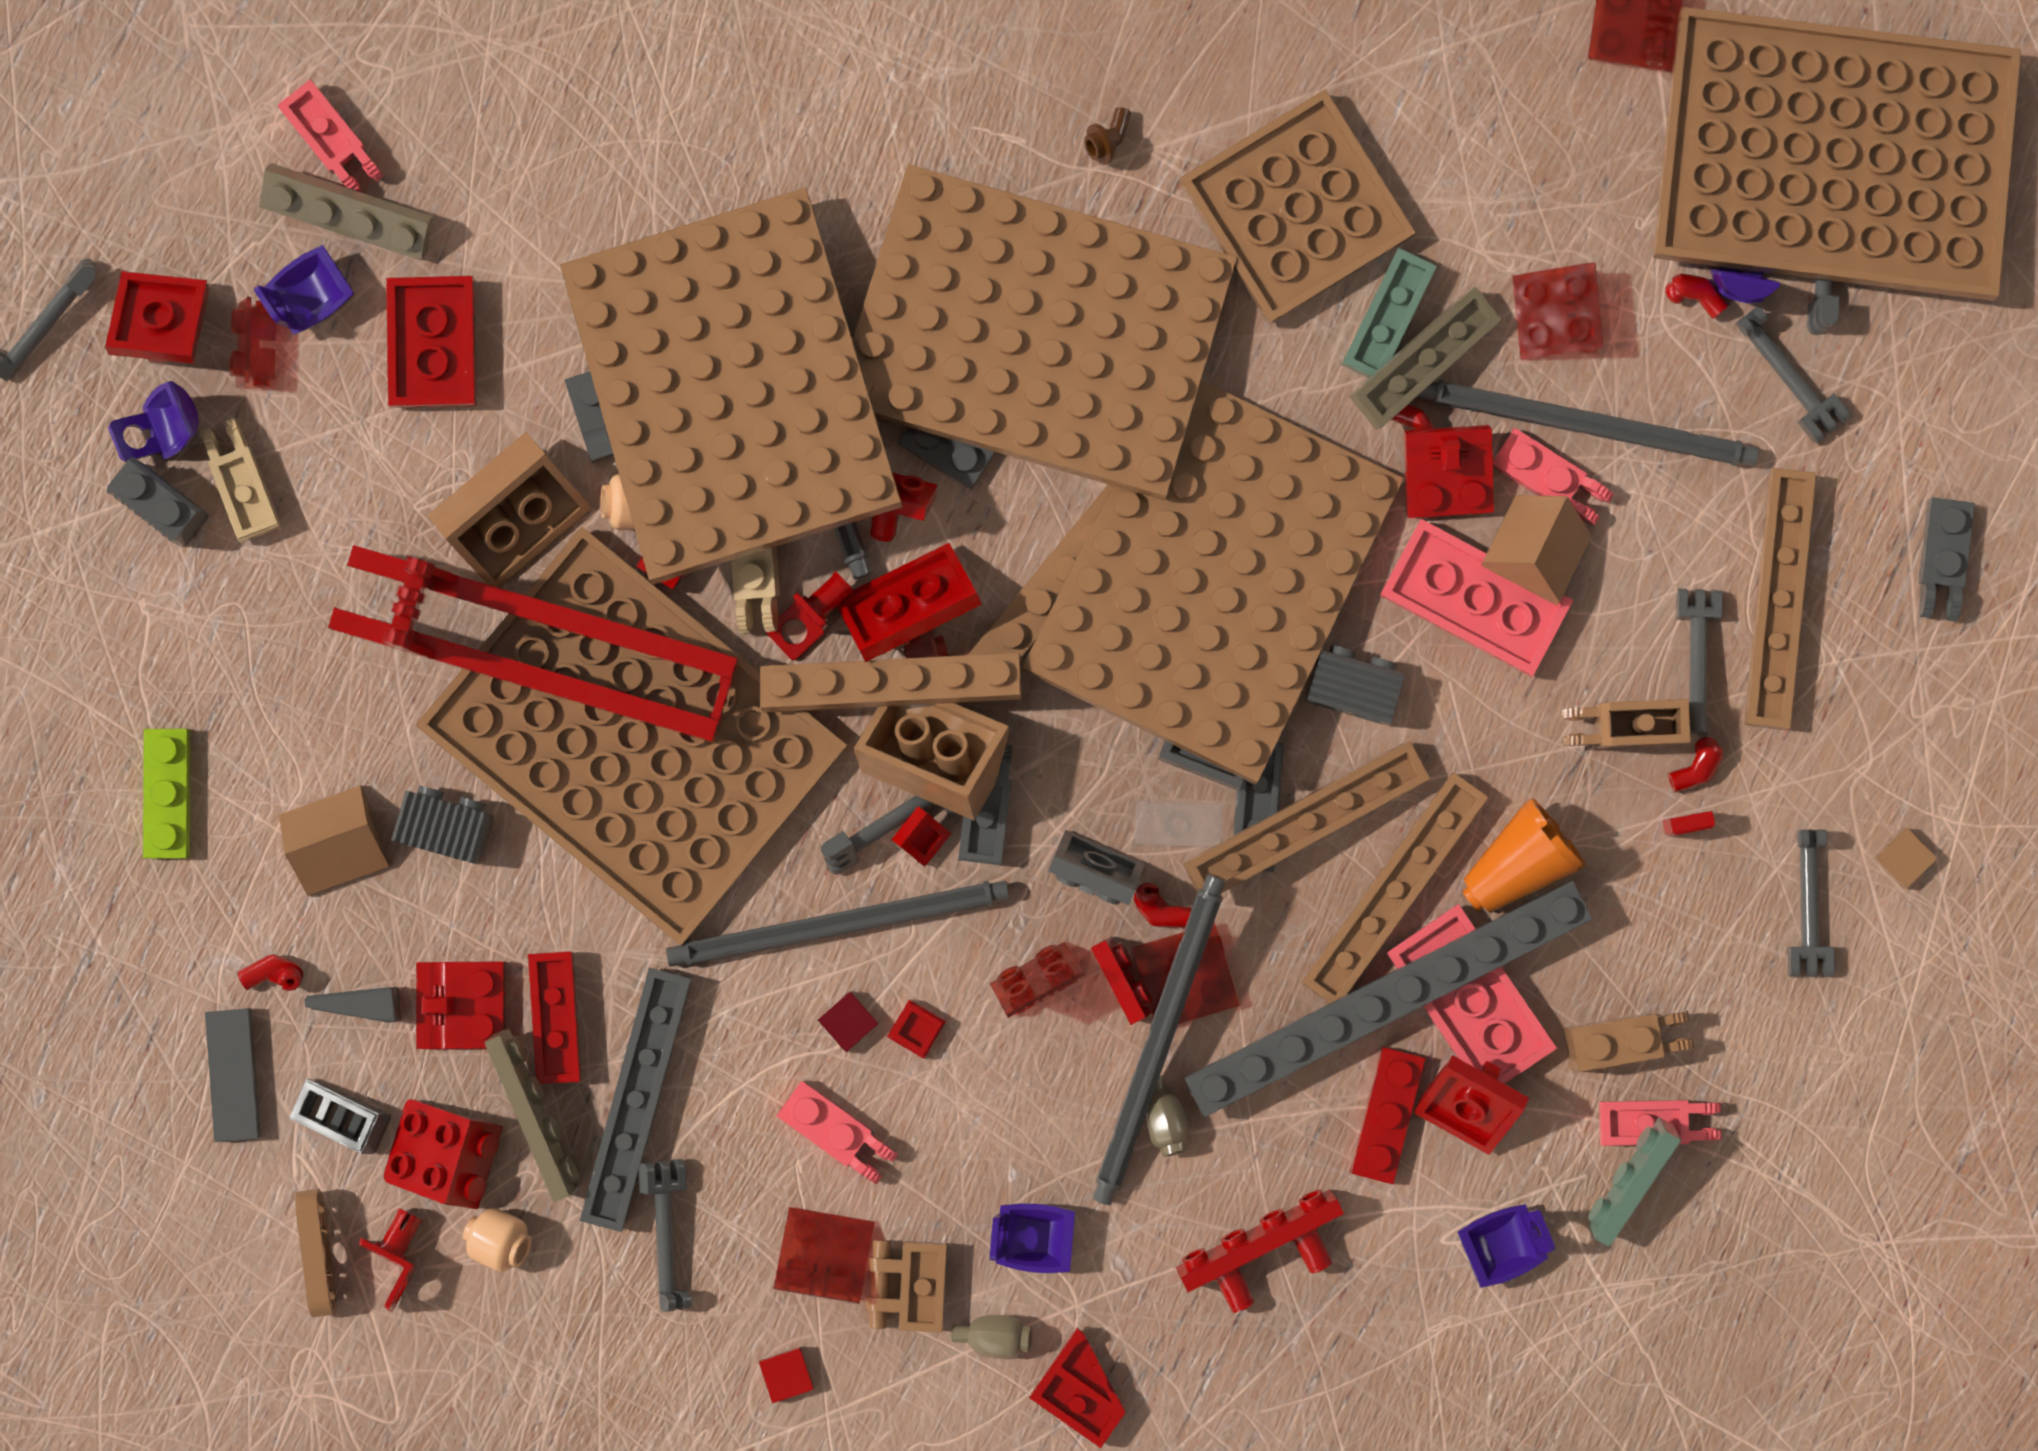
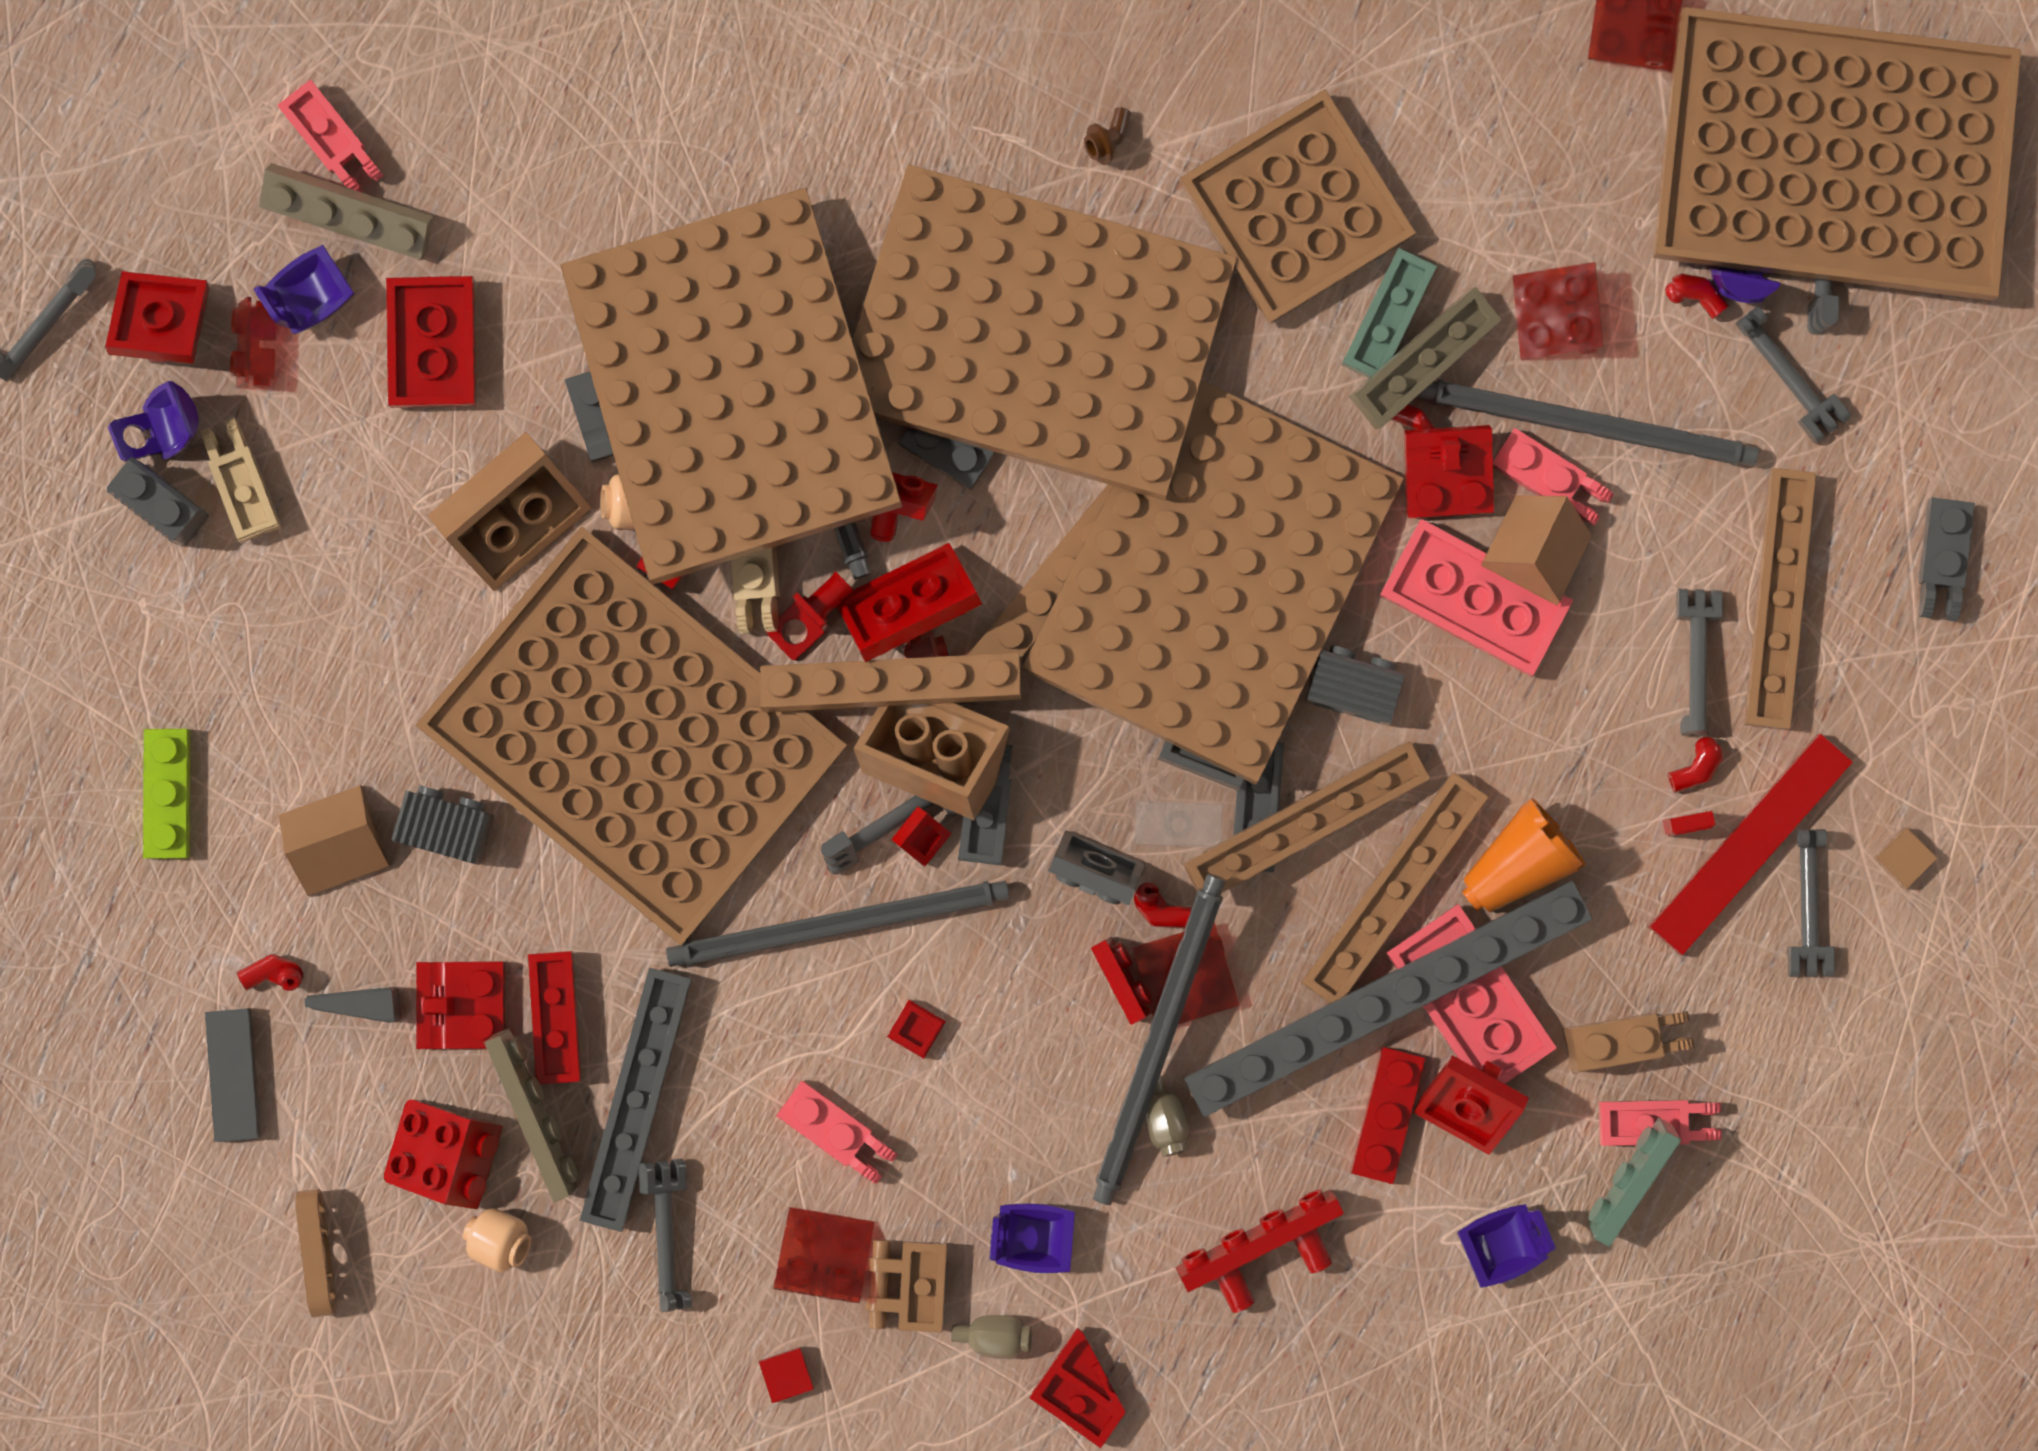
(371, 1133): dark grey slope -> none
(393, 1249): red bracket -> none
(423, 575): red piece -> none
(848, 1021): dark red tile -> none
(1023, 986): clear red hinge -> none
(1632, 724): medium nougat hinge -> none
(1750, 844): none -> red tile

